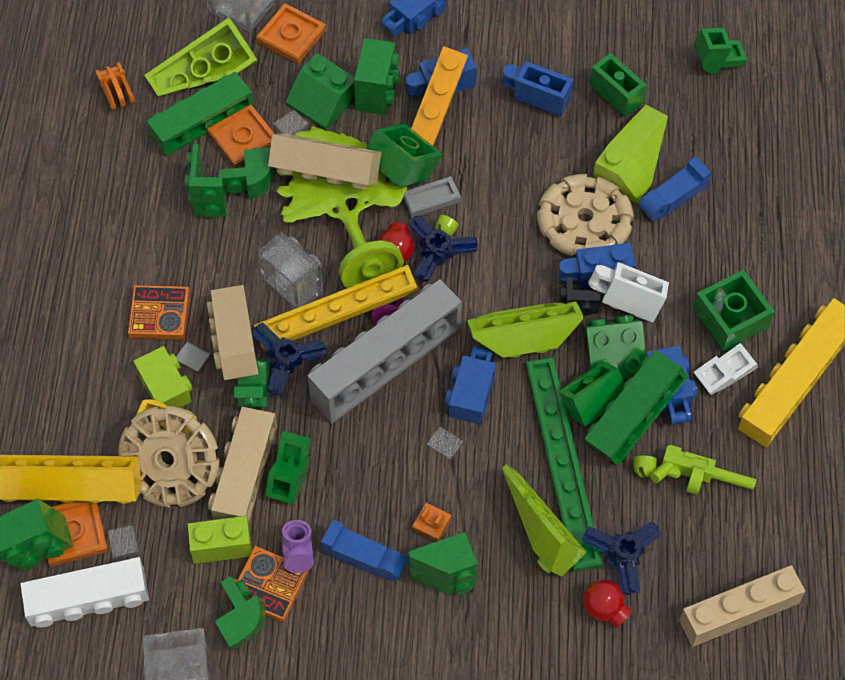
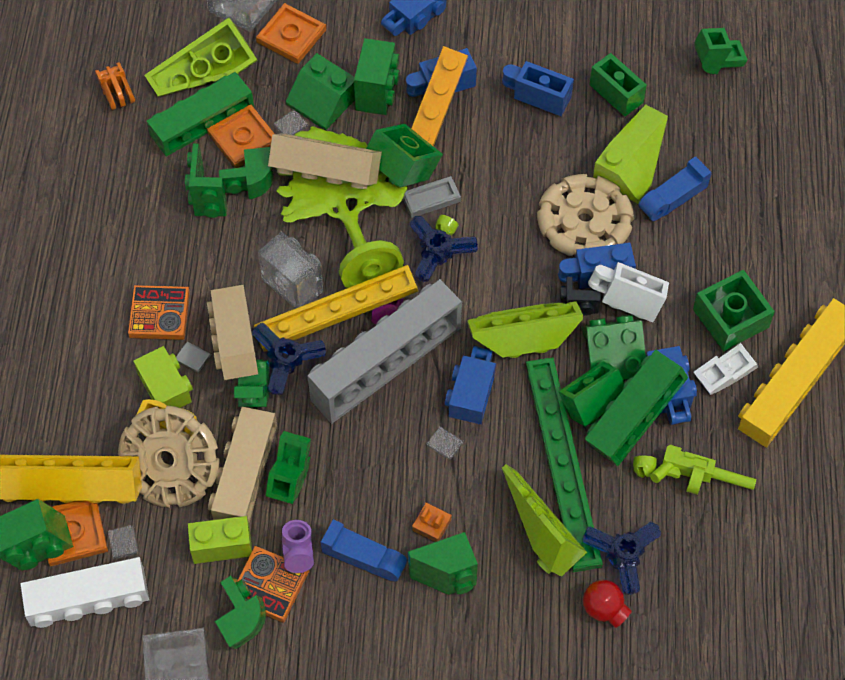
(399, 235): red piece -> none
(741, 606): tan brick -> none

